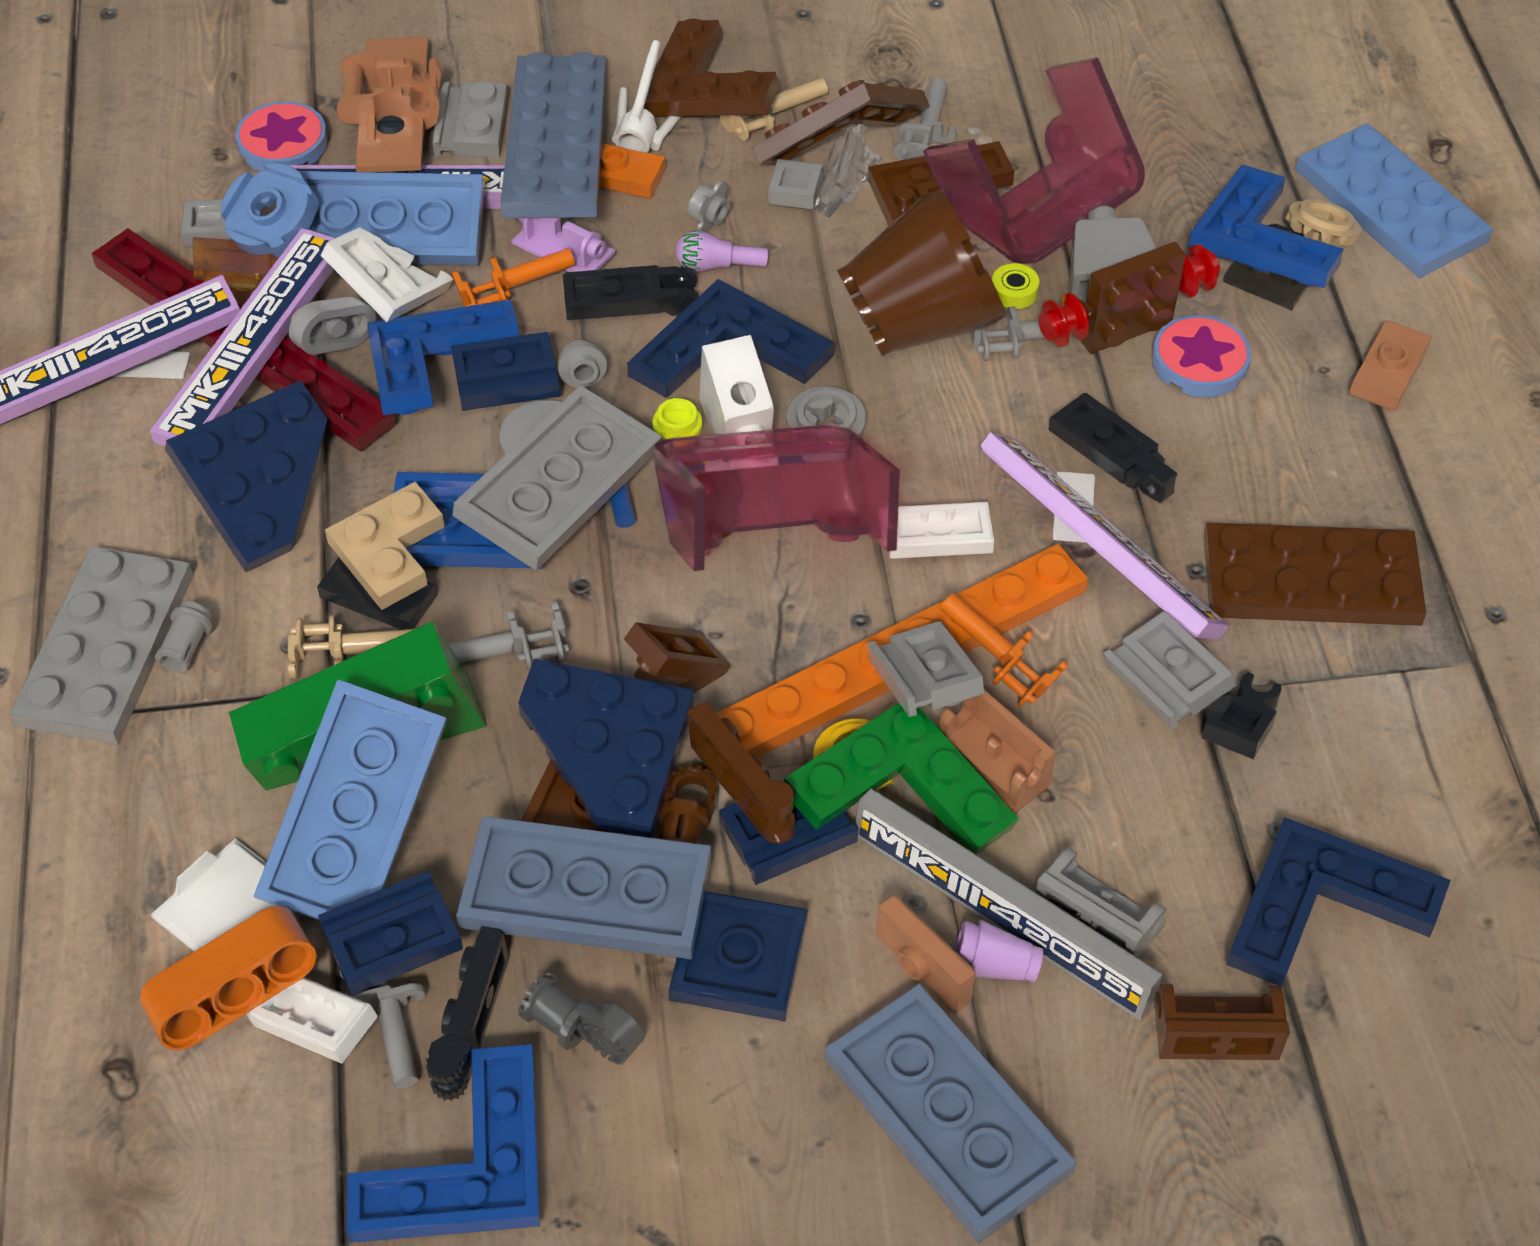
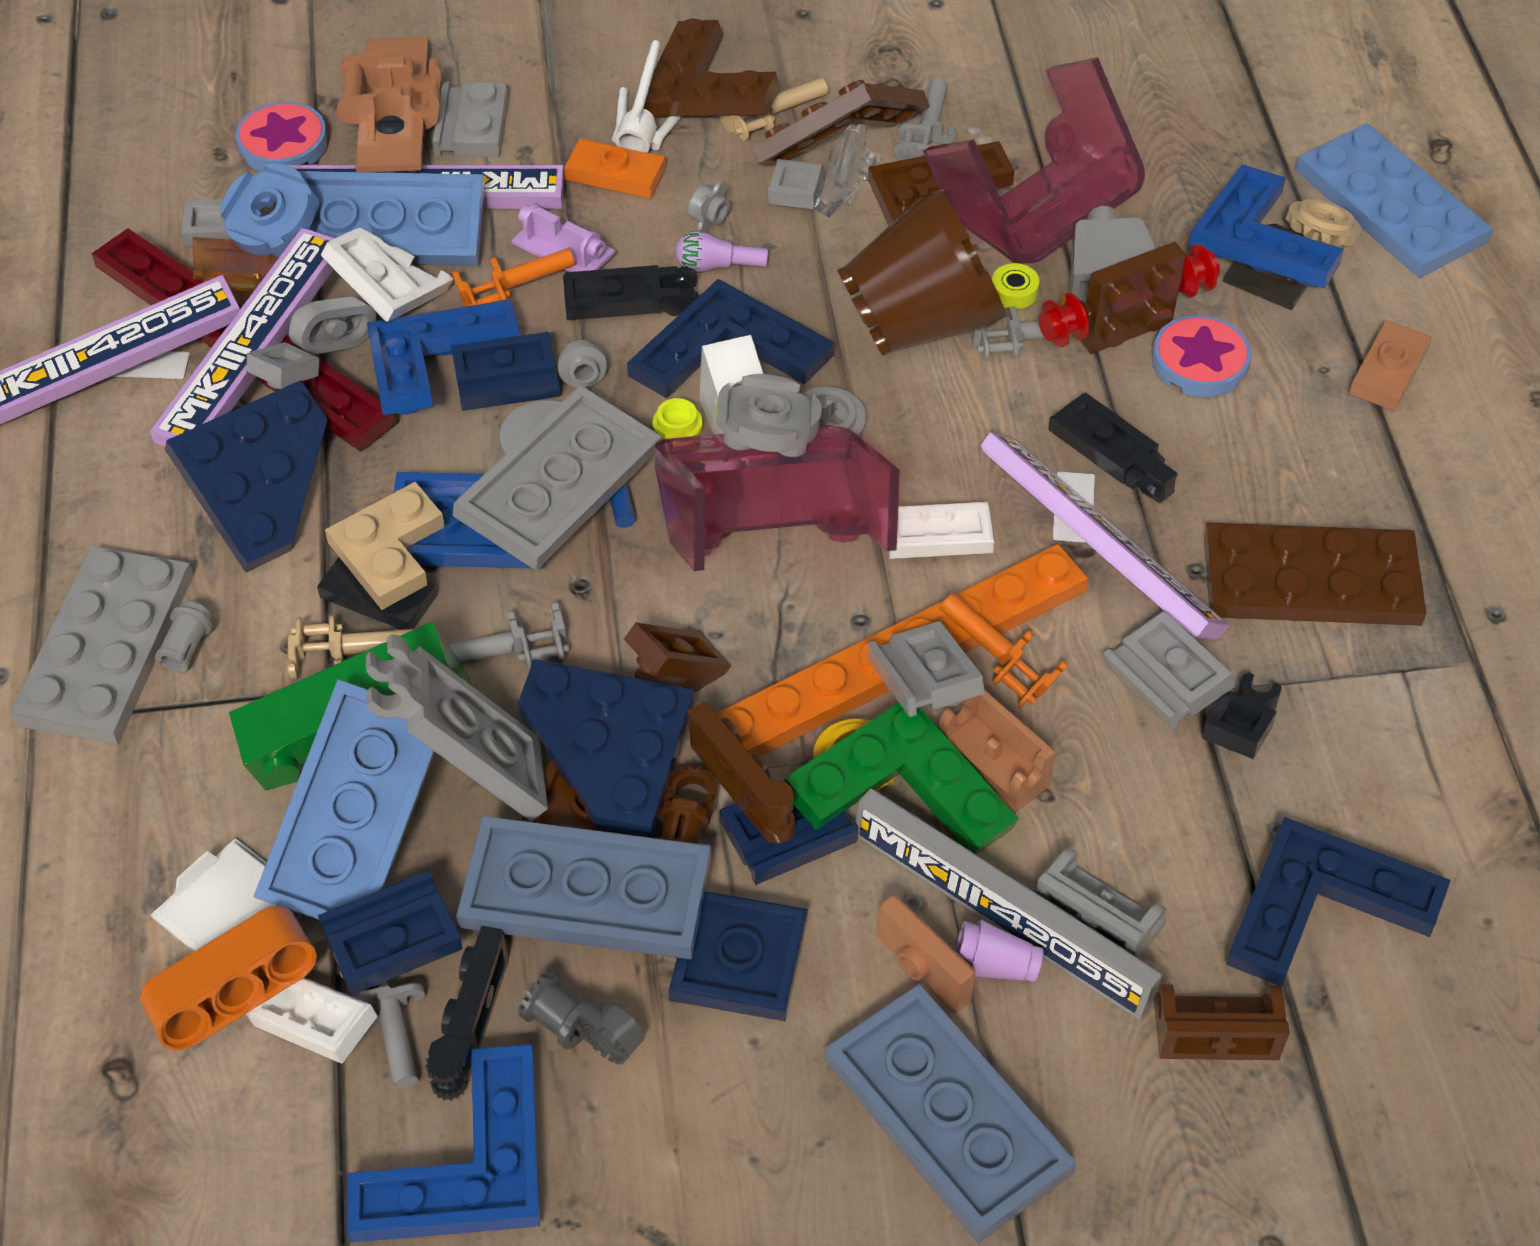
(282, 365): none -> light grey plate
(460, 725): none -> light grey tile
(555, 137): sand blue plate -> none
(785, 429): none -> light grey plate

